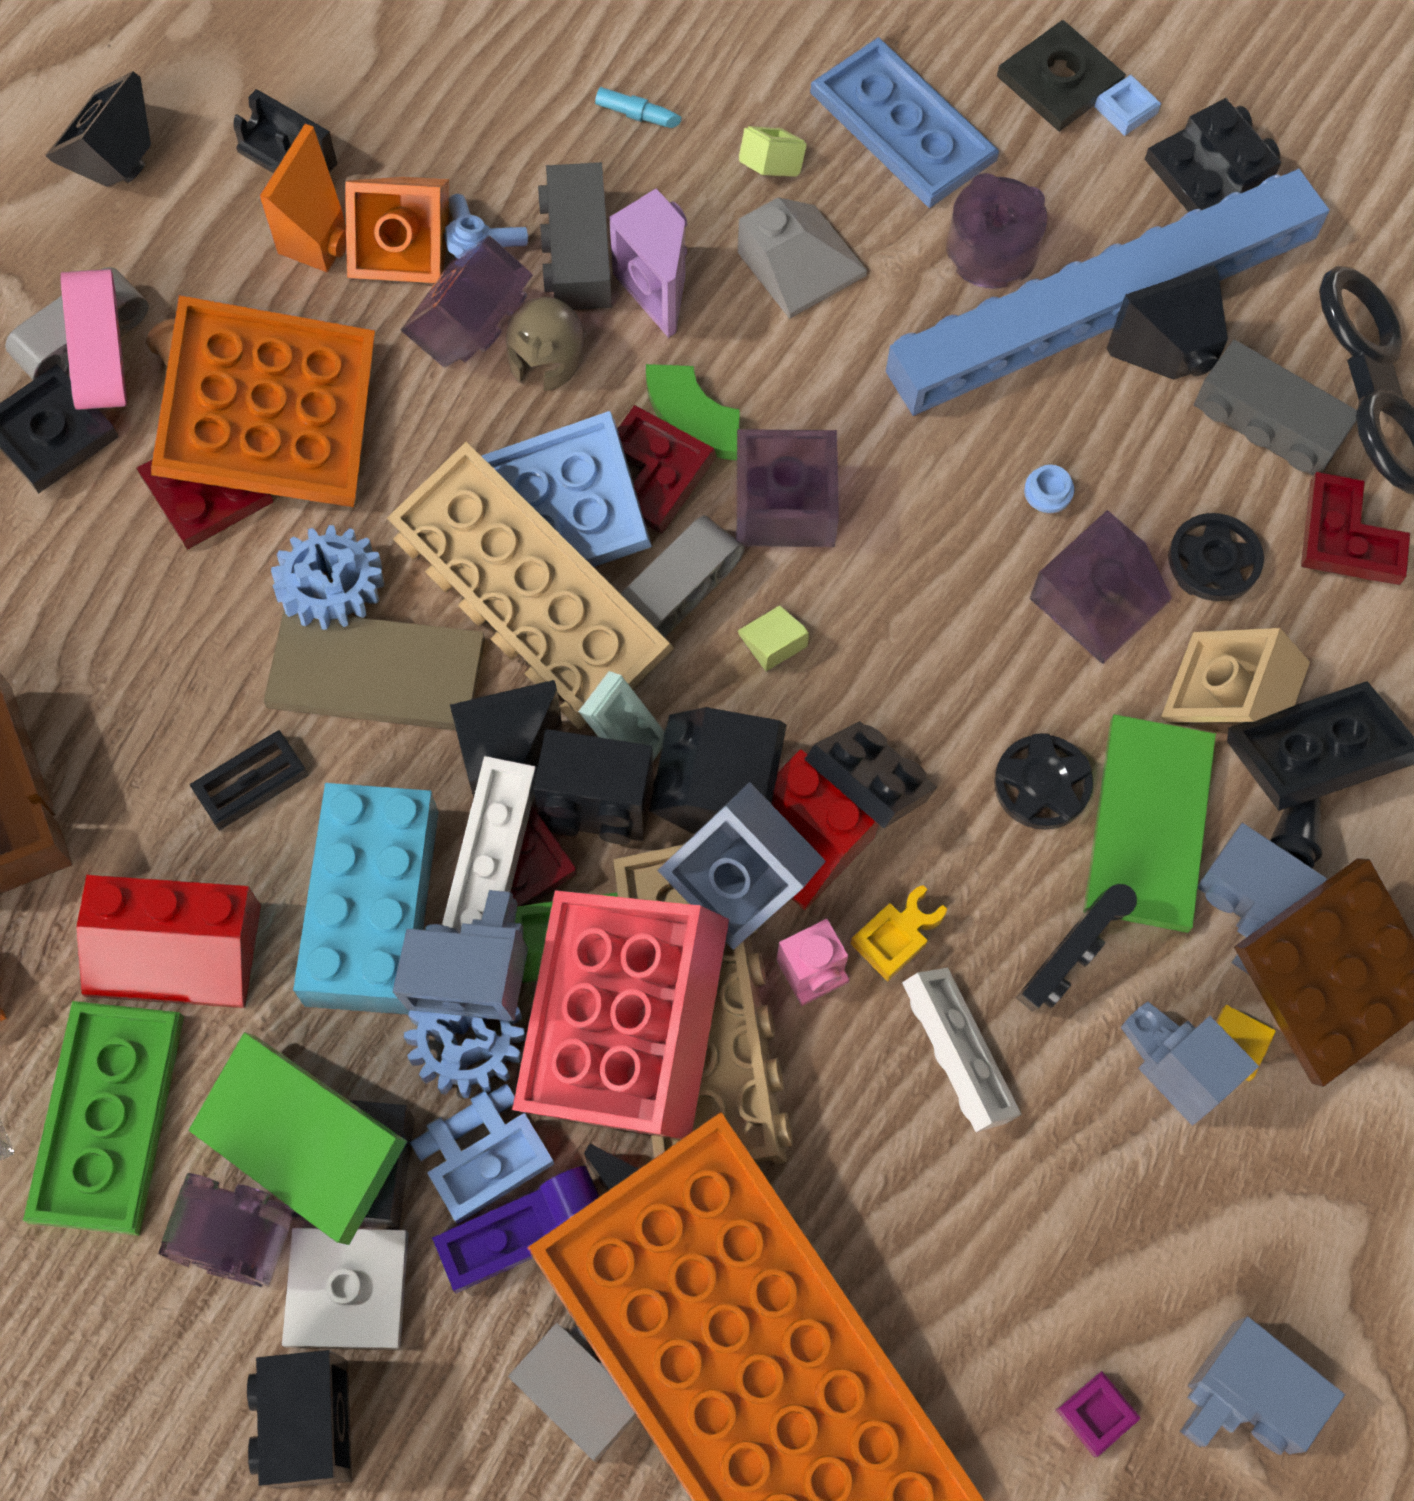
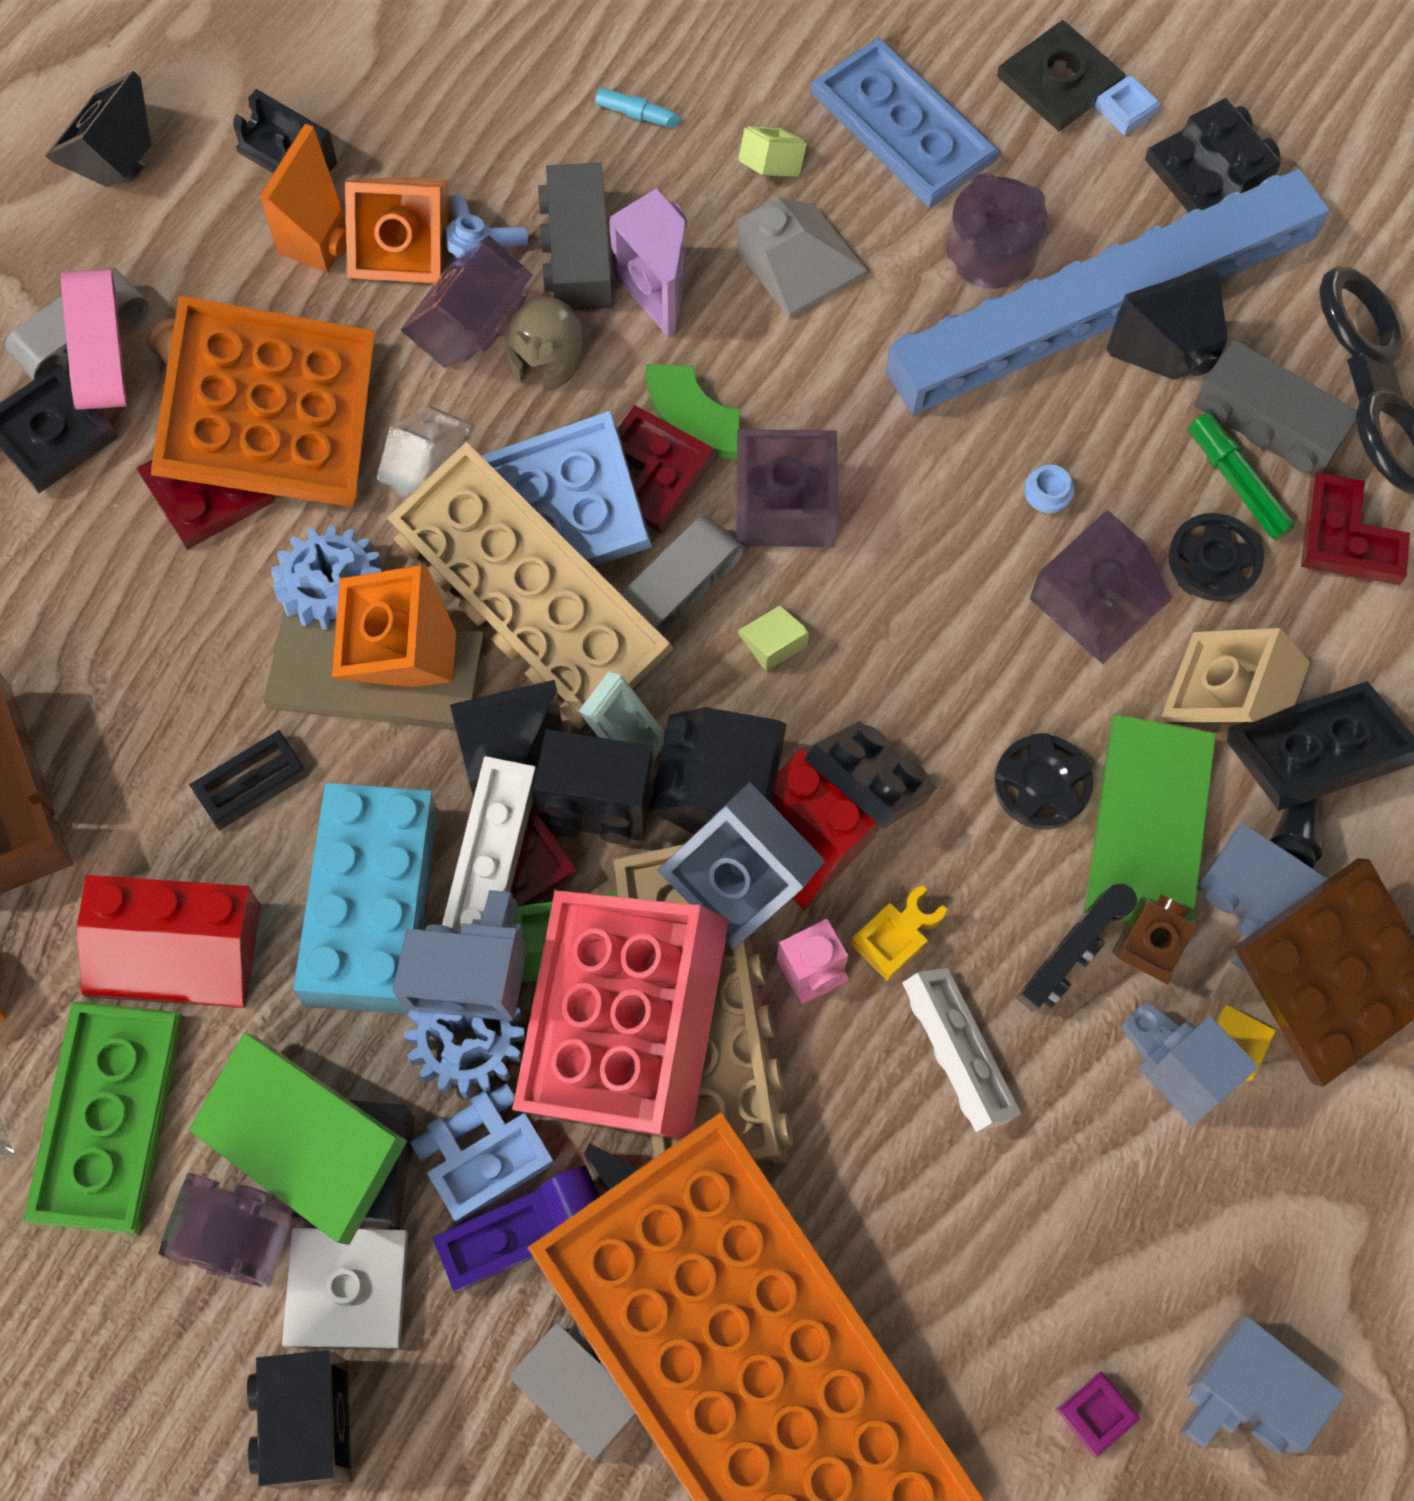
(393, 630): none -> orange slope
(419, 448): none -> clear slope
(1135, 944): none -> reddish brown brick
(1226, 455): none -> green axle

